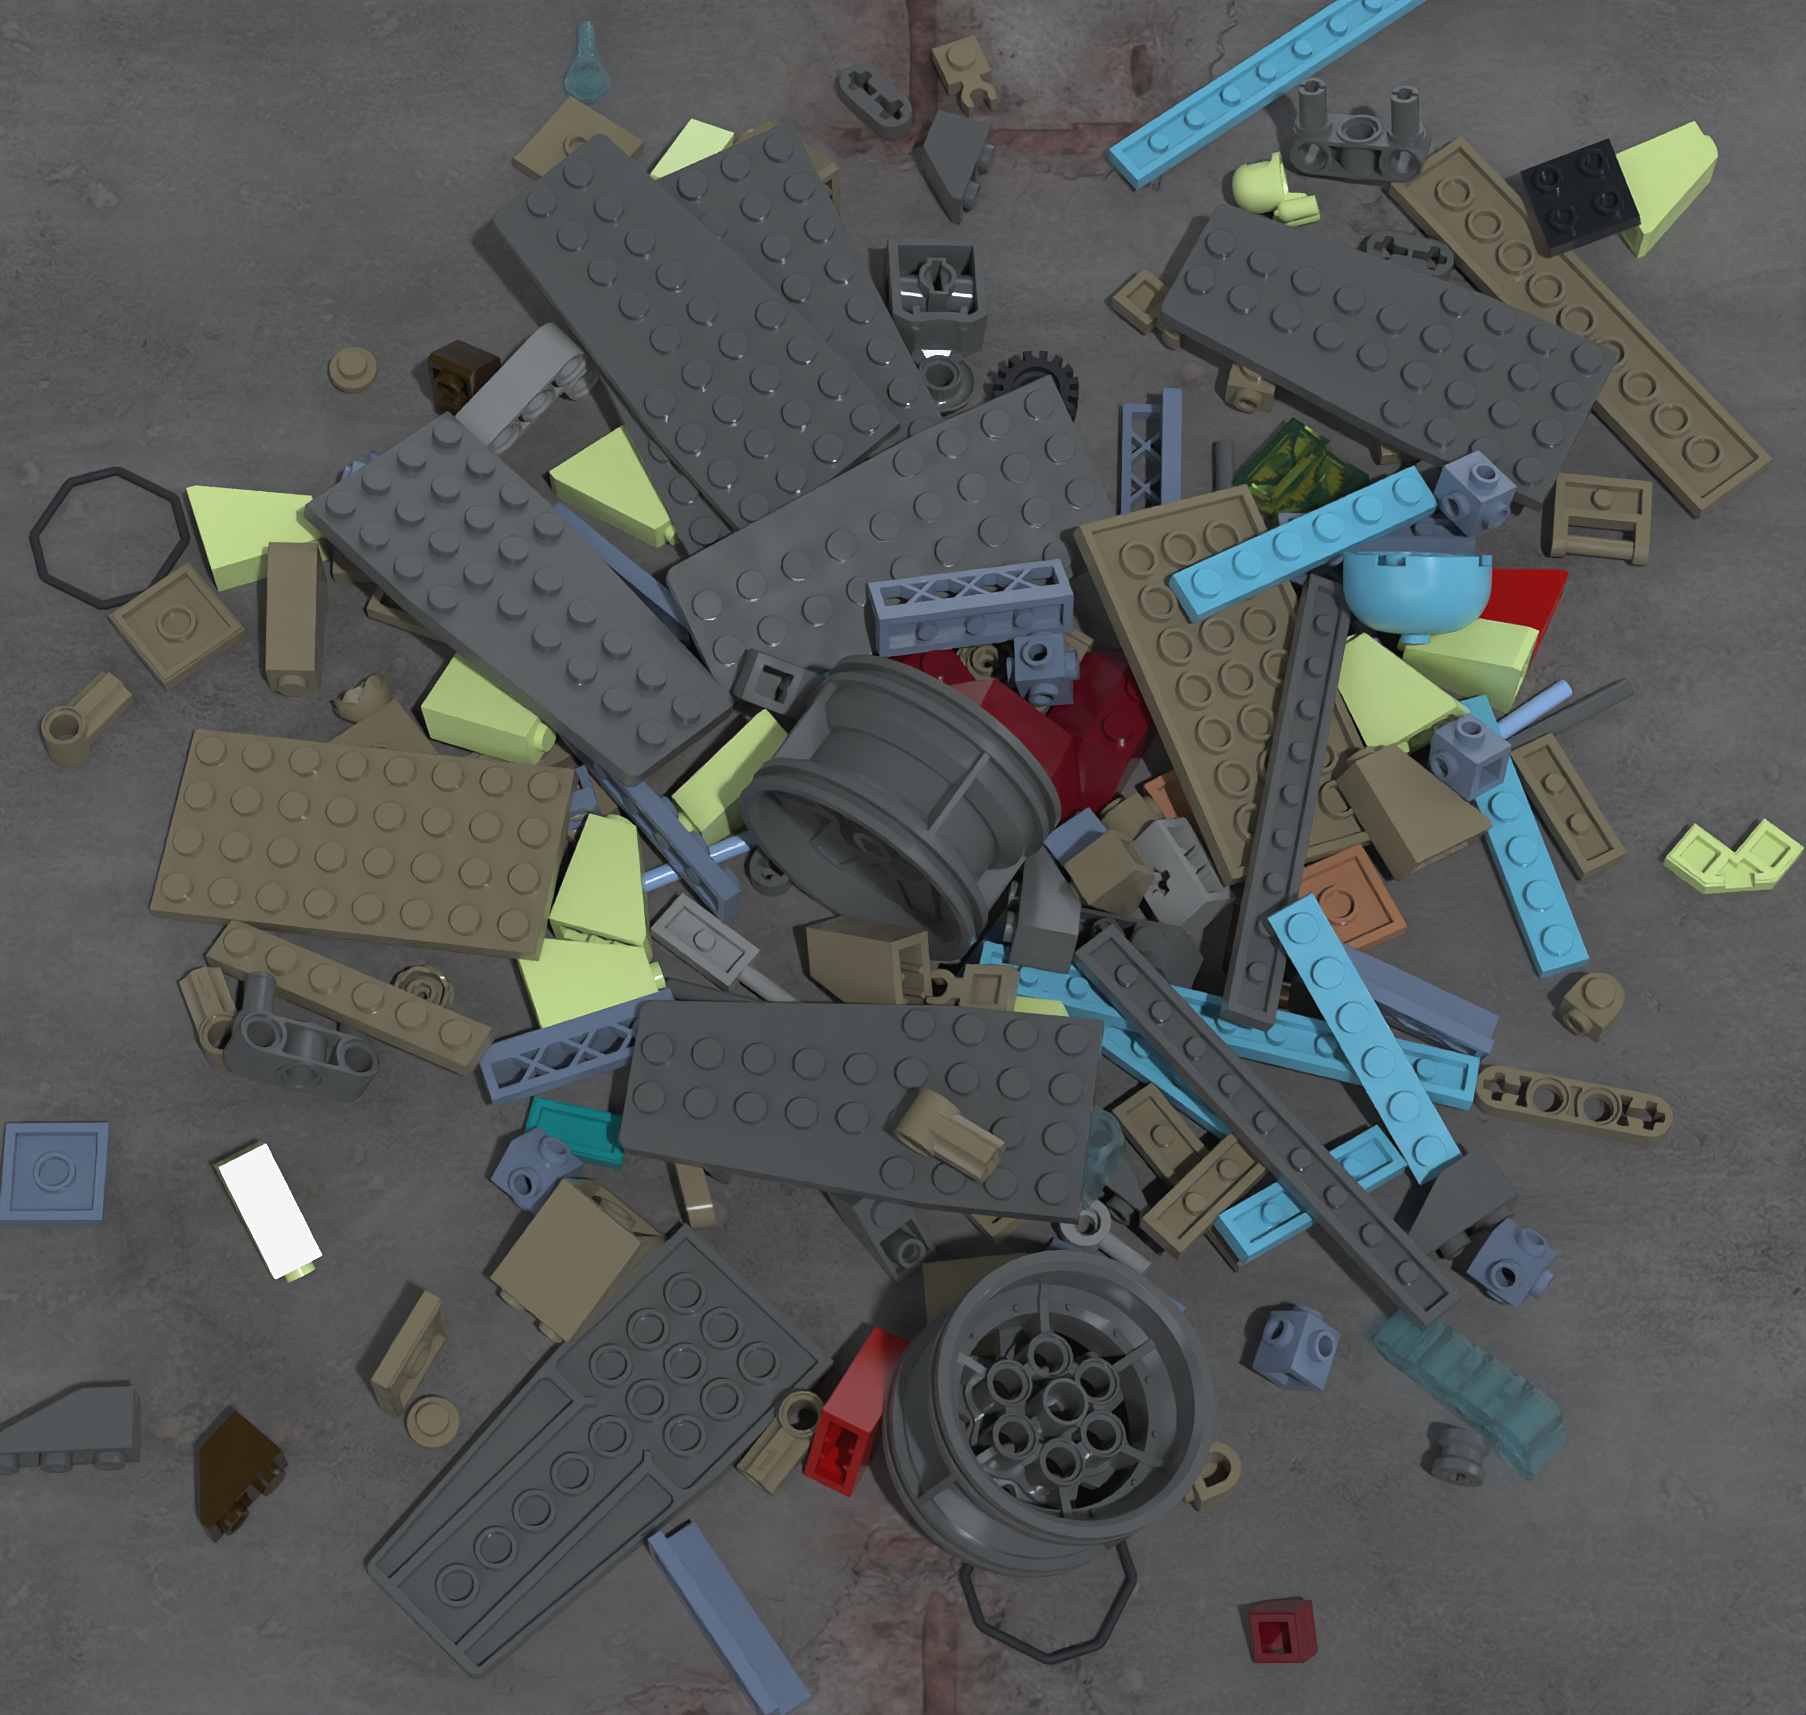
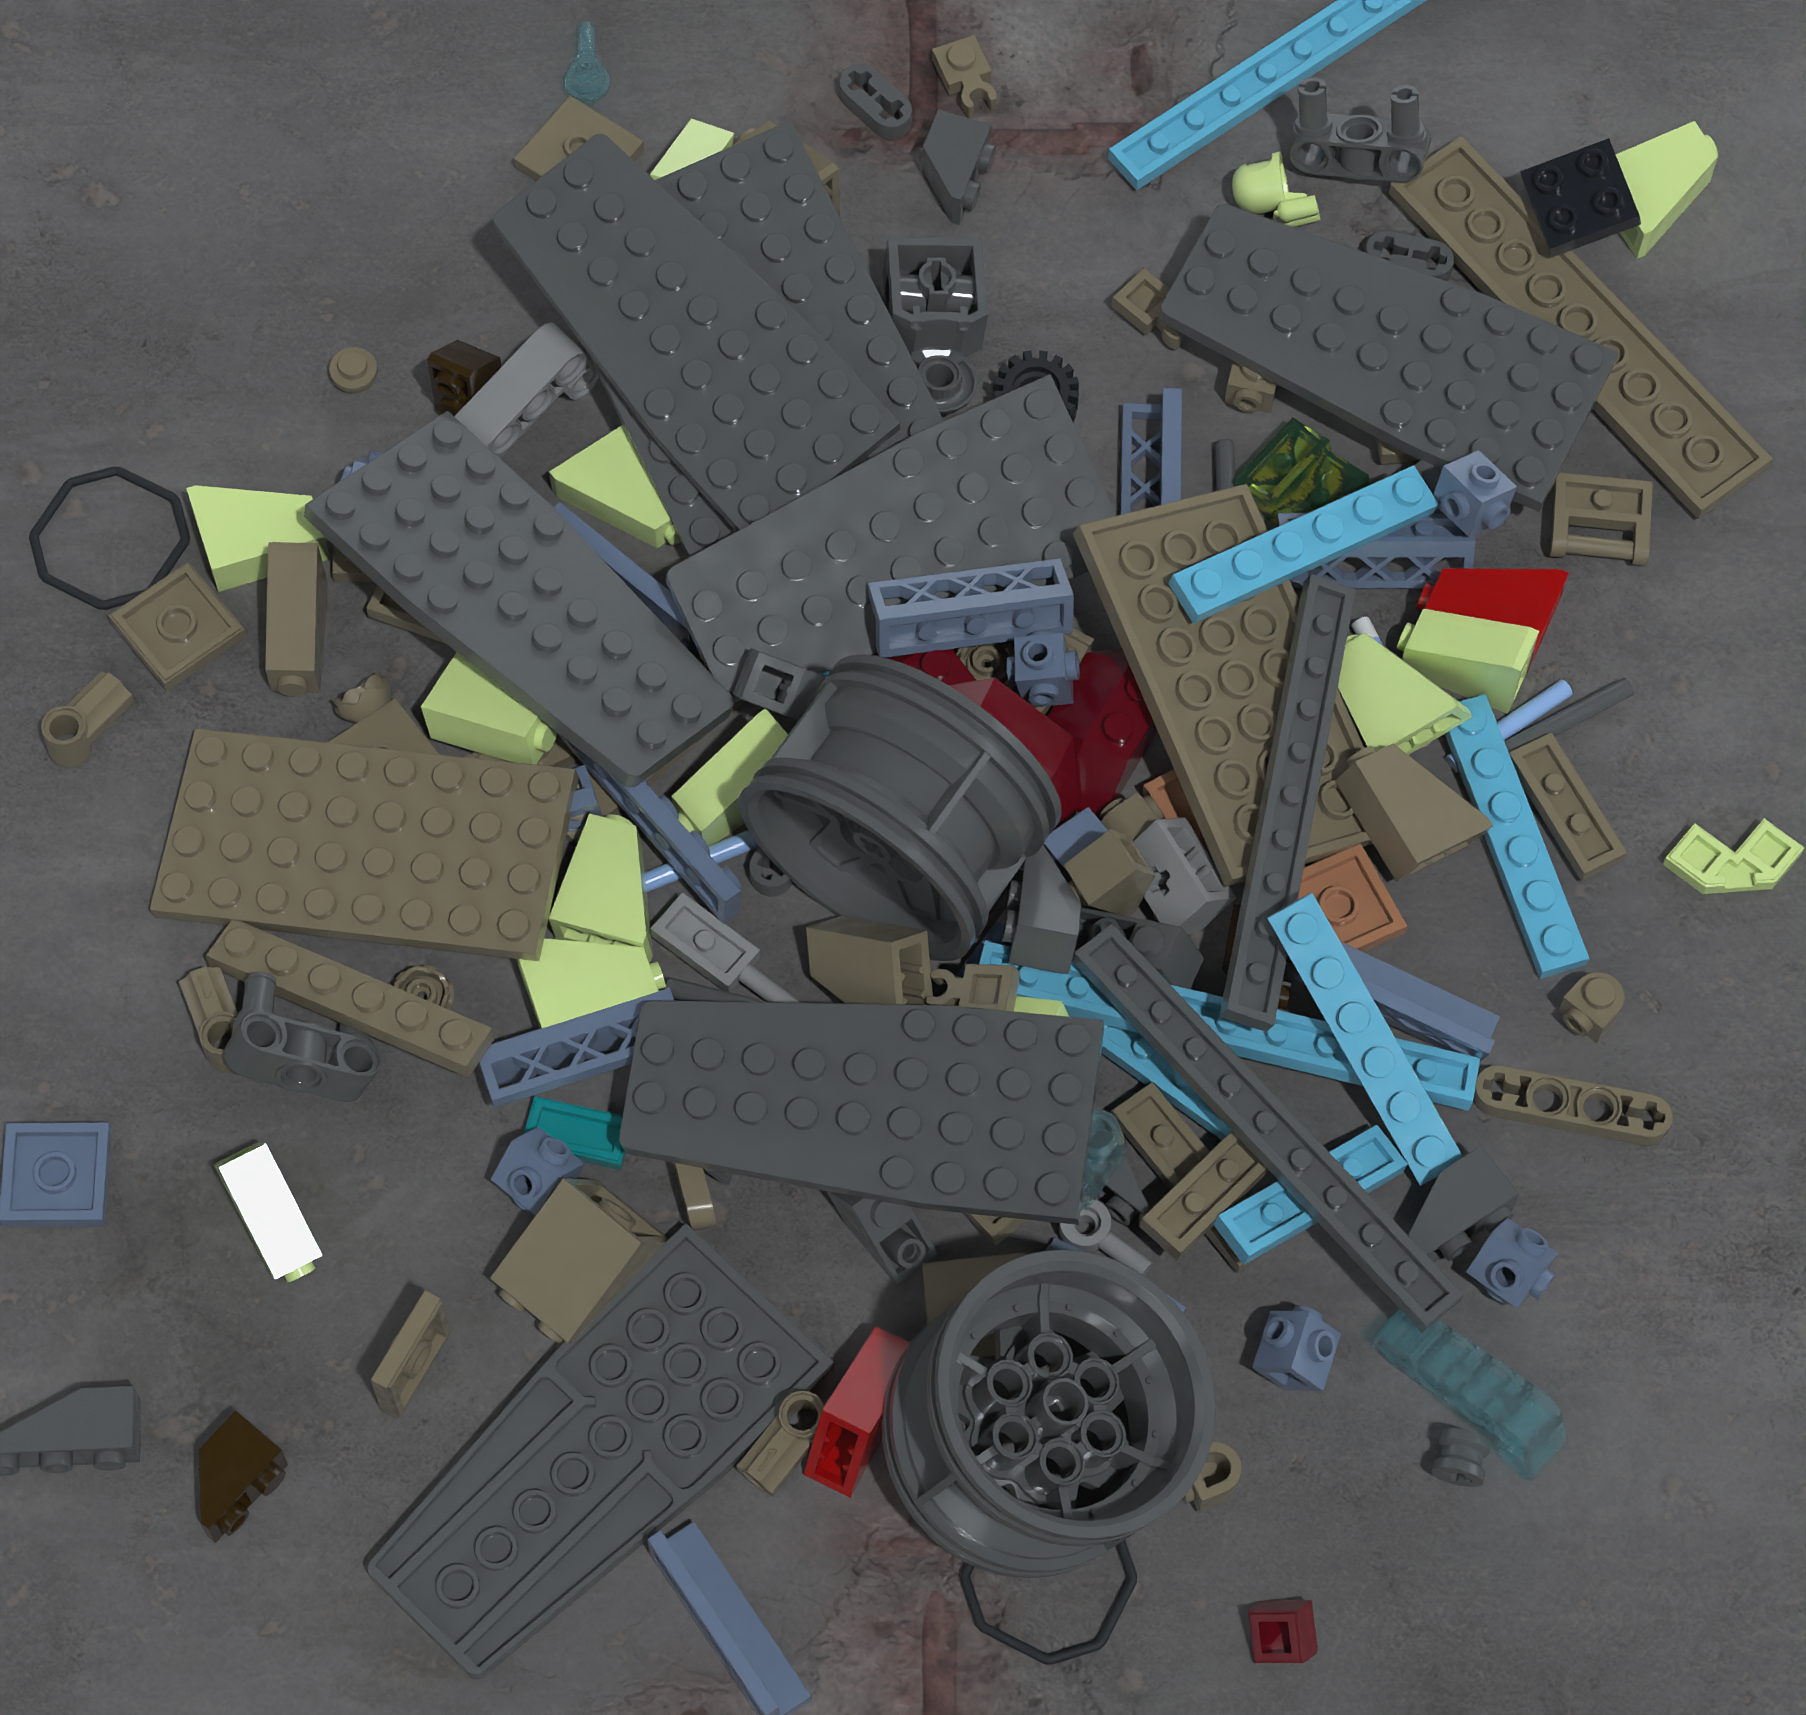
(433, 1423): dark tan plate -> none
(938, 1129): dark tan piece -> none
(1416, 591): medium azure cylinder -> none
(1468, 756): sand blue brick -> none

